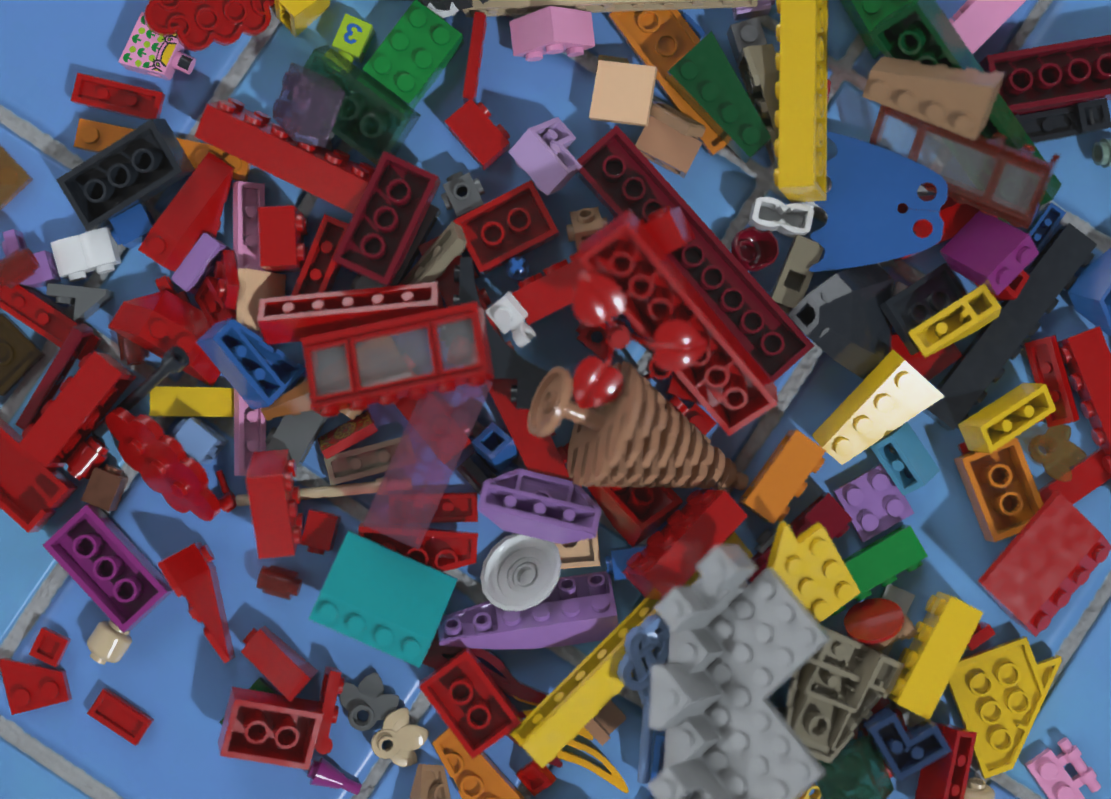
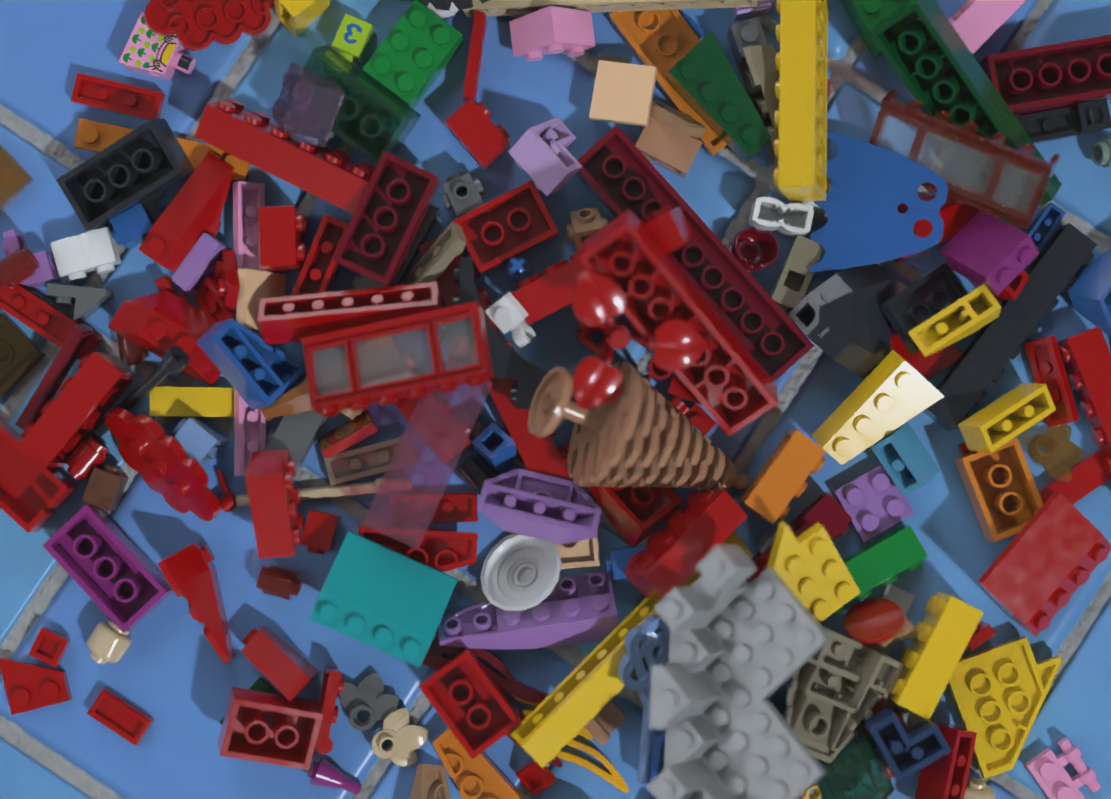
(936, 93): medium nougat wedge -> none

